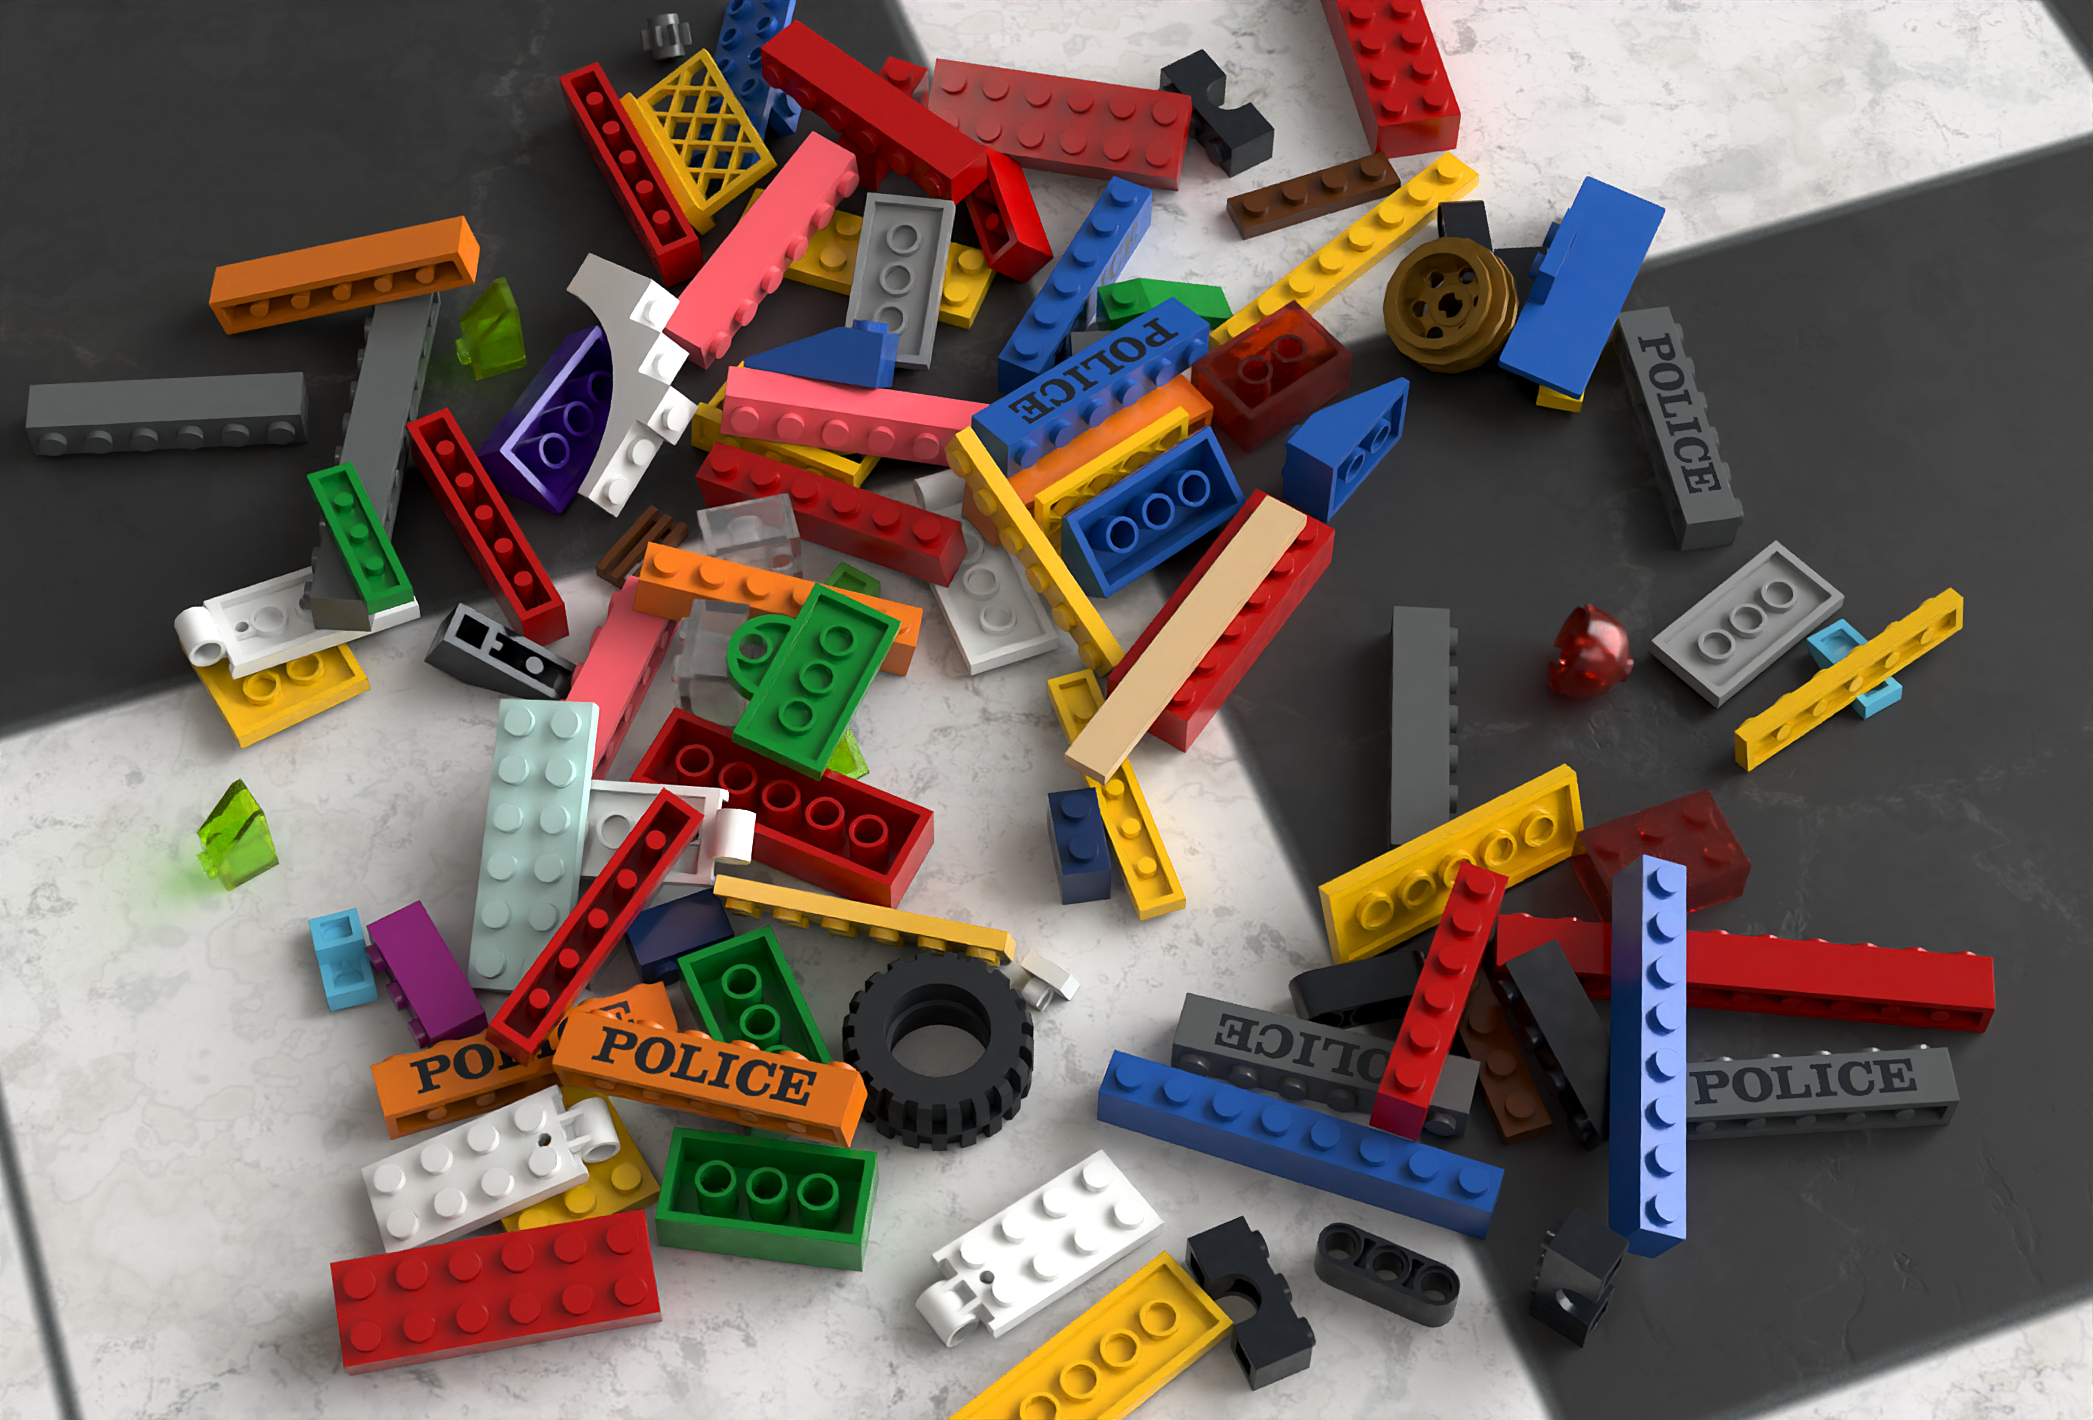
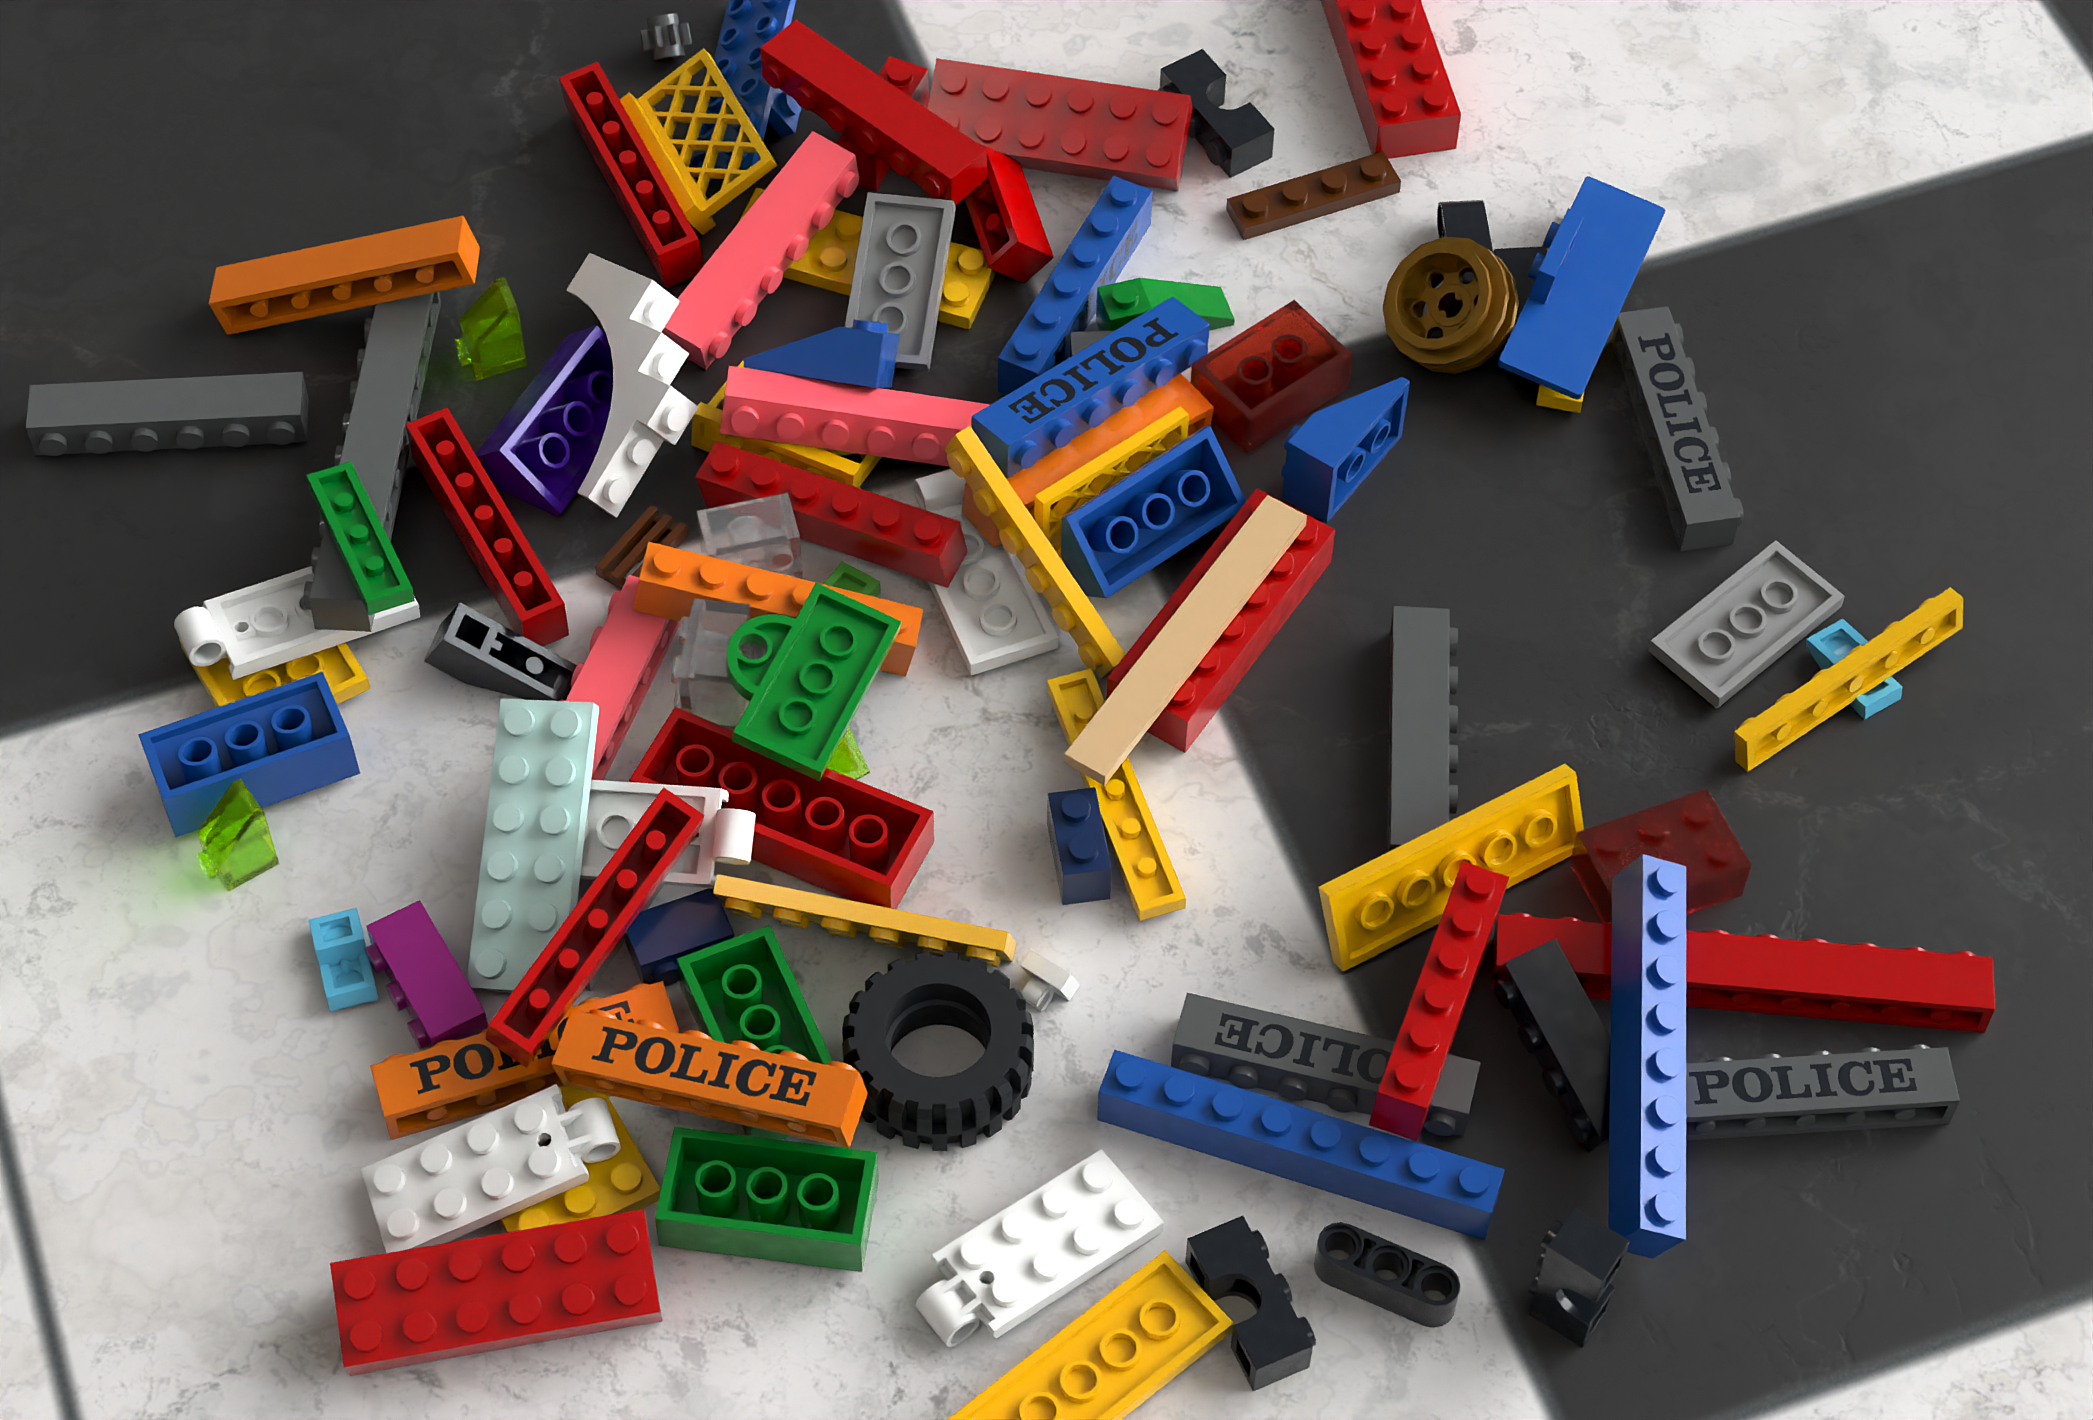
(272, 740): none -> blue slope
(1358, 246): yellow plate -> none
(1358, 990): black beam -> none
(1502, 1074): reddish brown plate -> none
(1591, 655): clear red cylinder -> none

